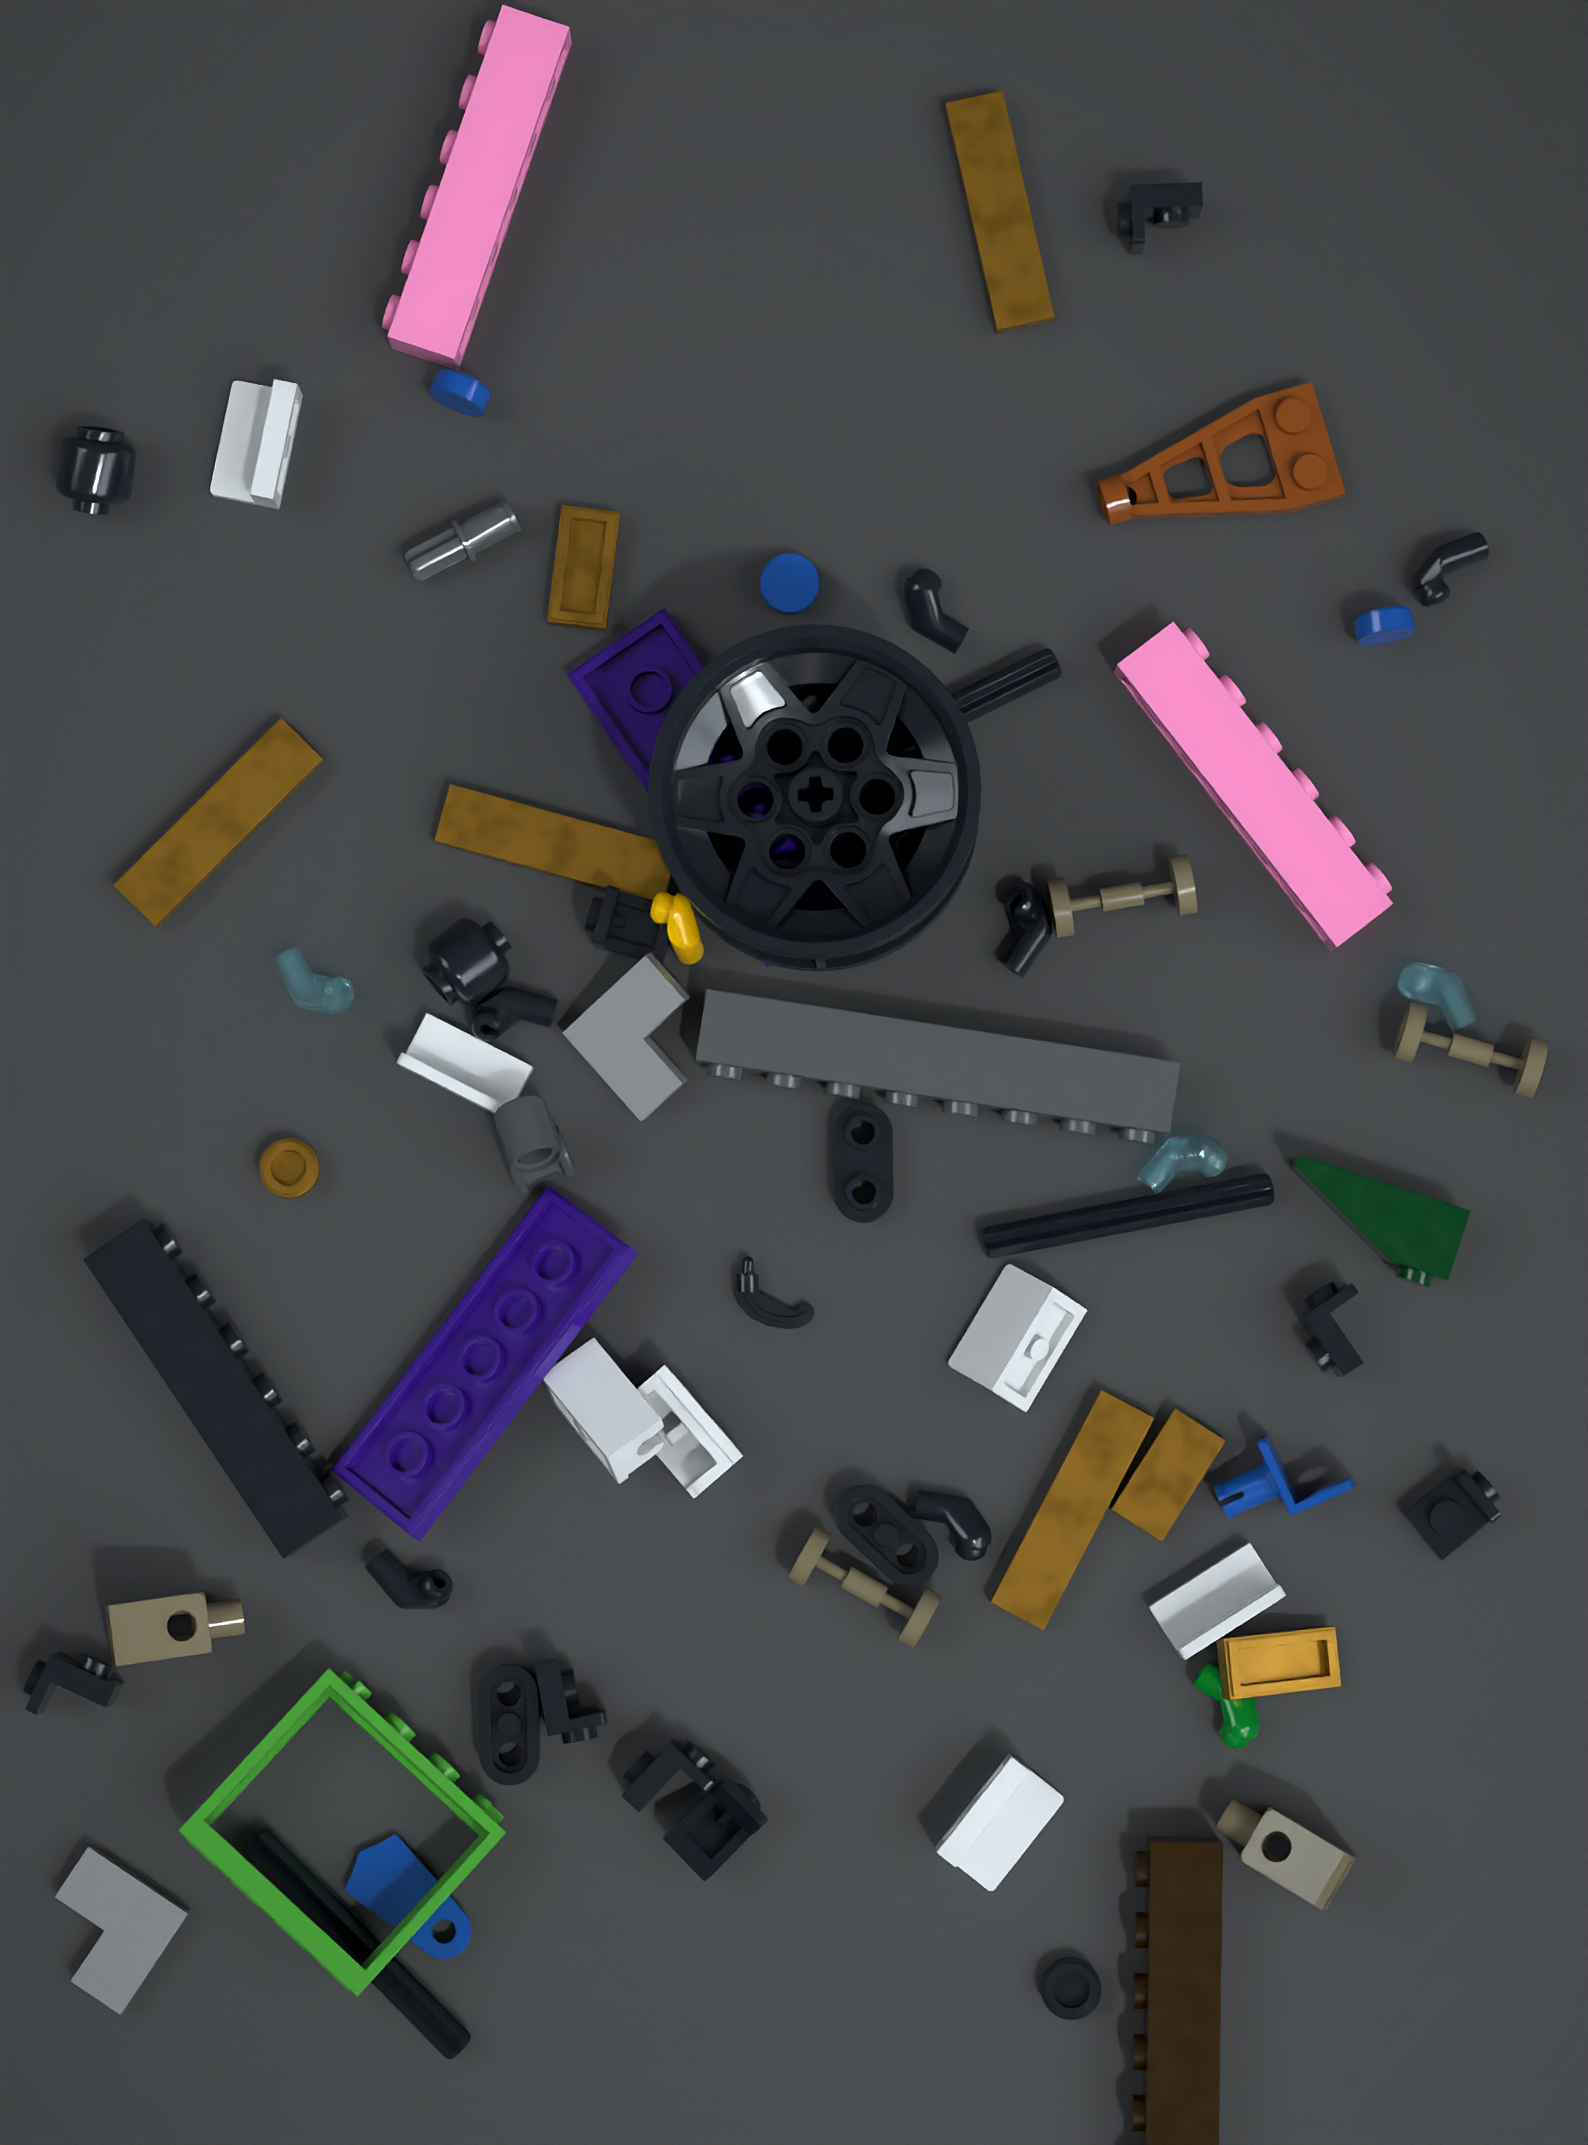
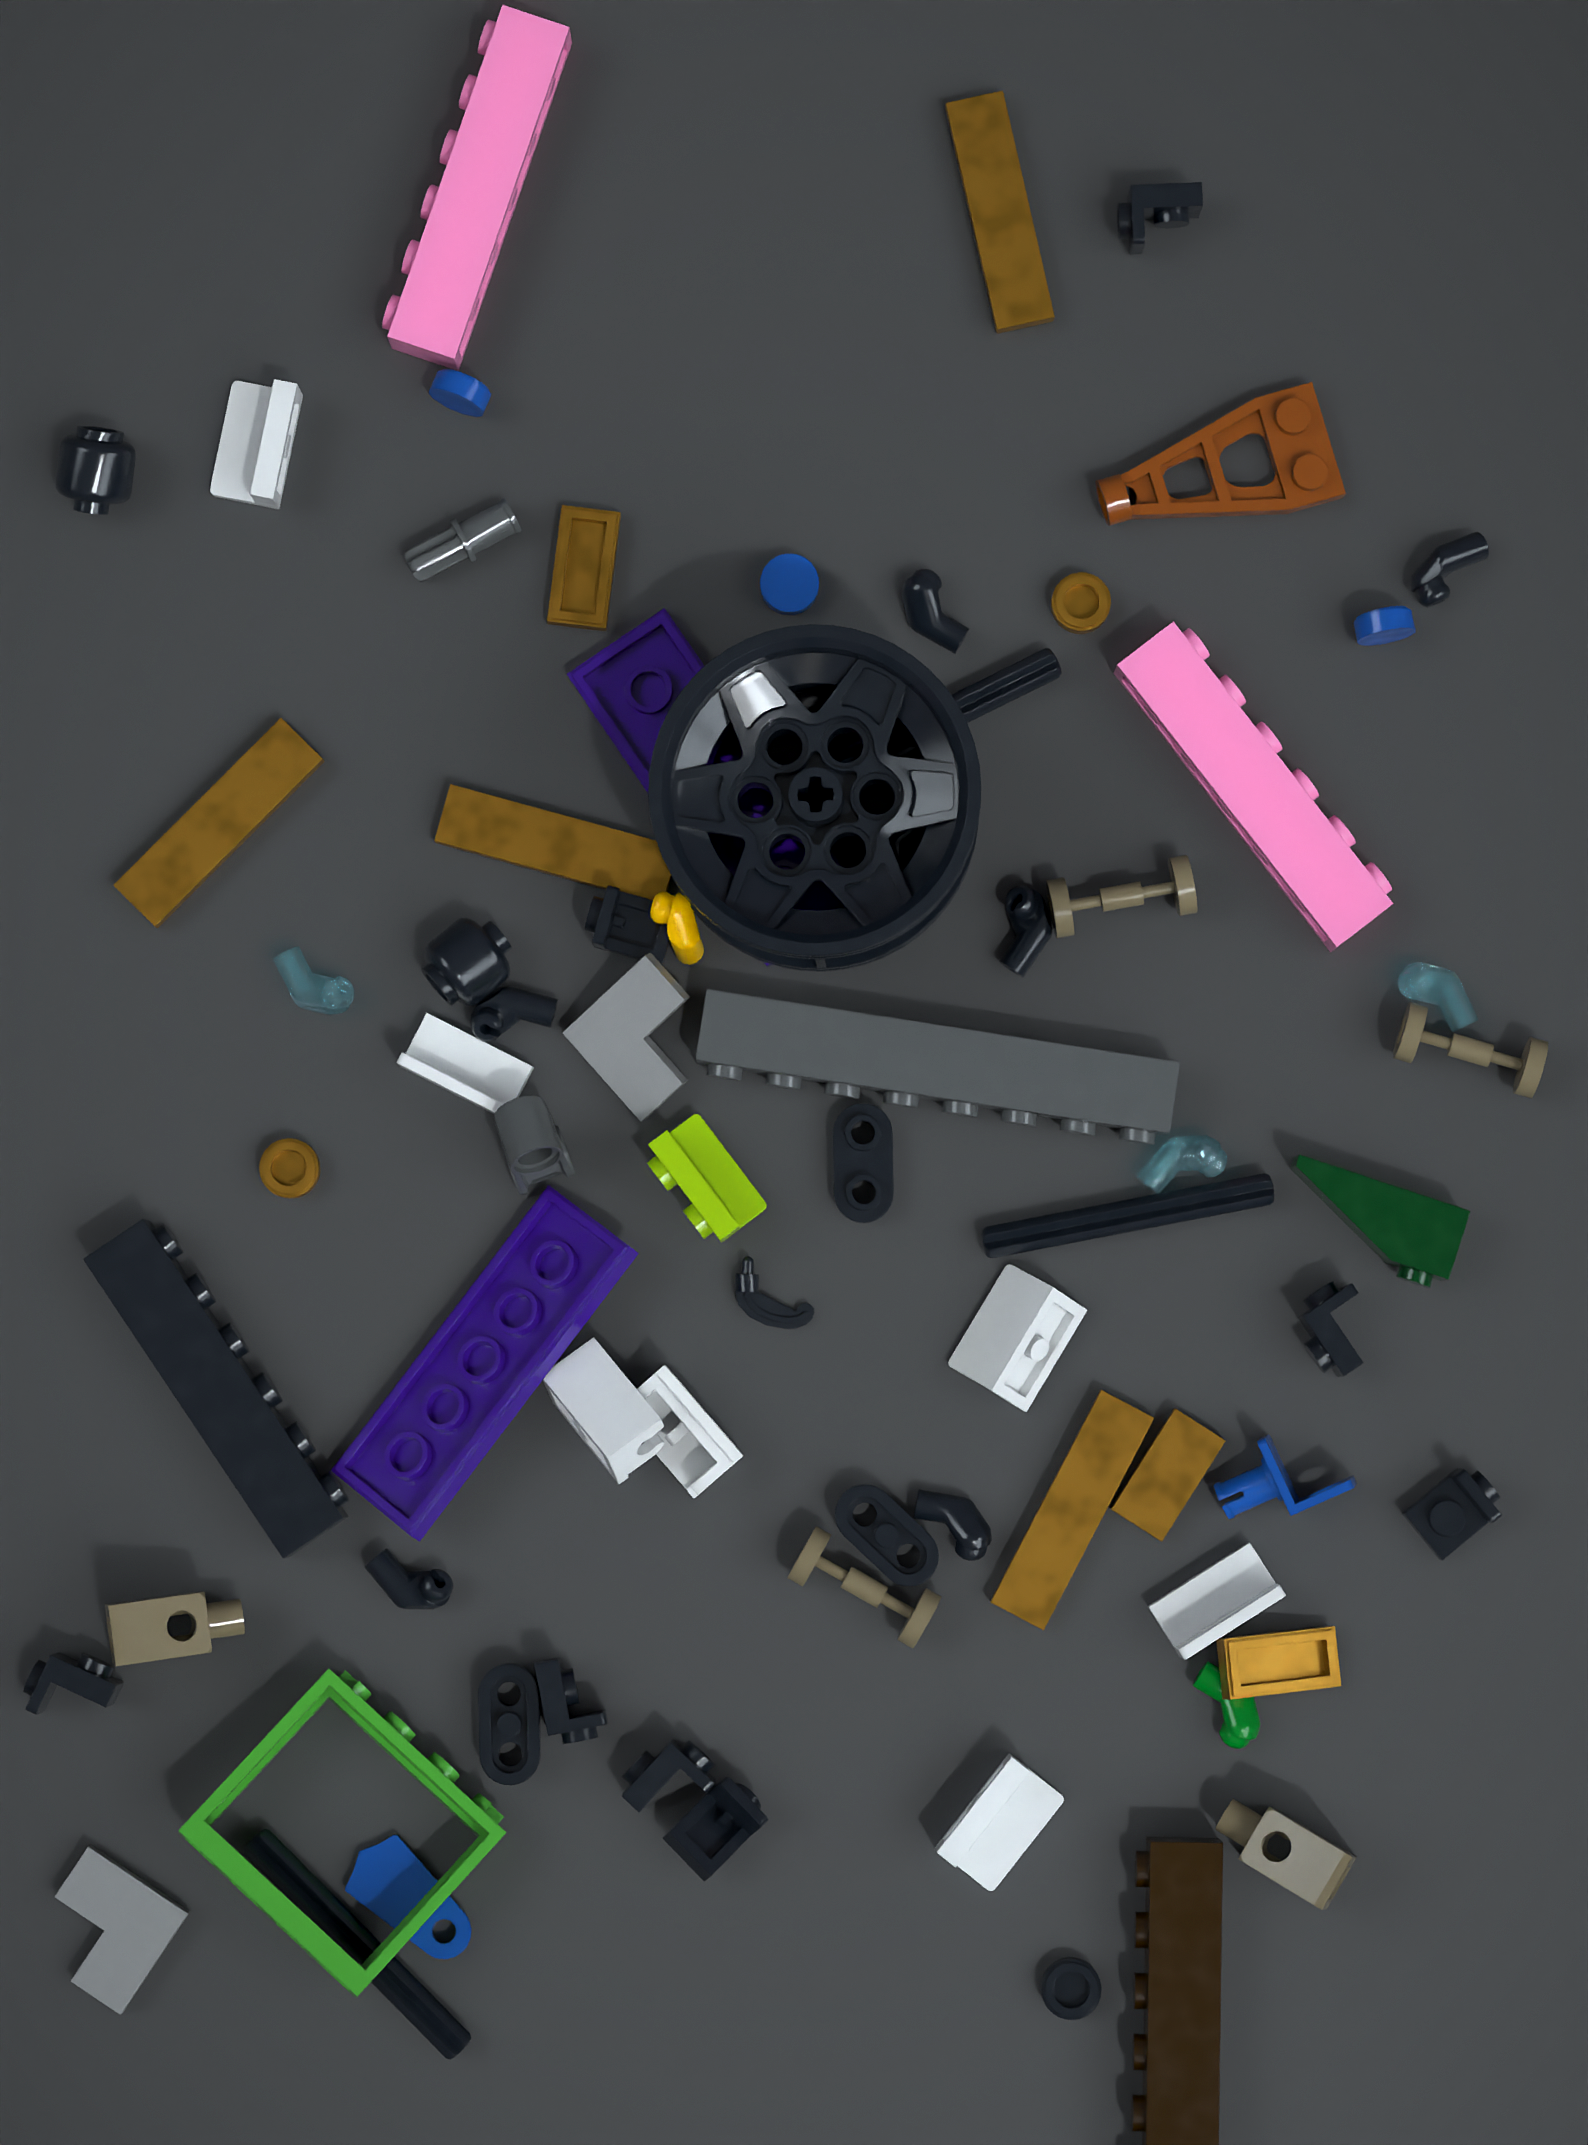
(708, 1176): none -> lime bracket
(1080, 603): none -> pearl gold tile

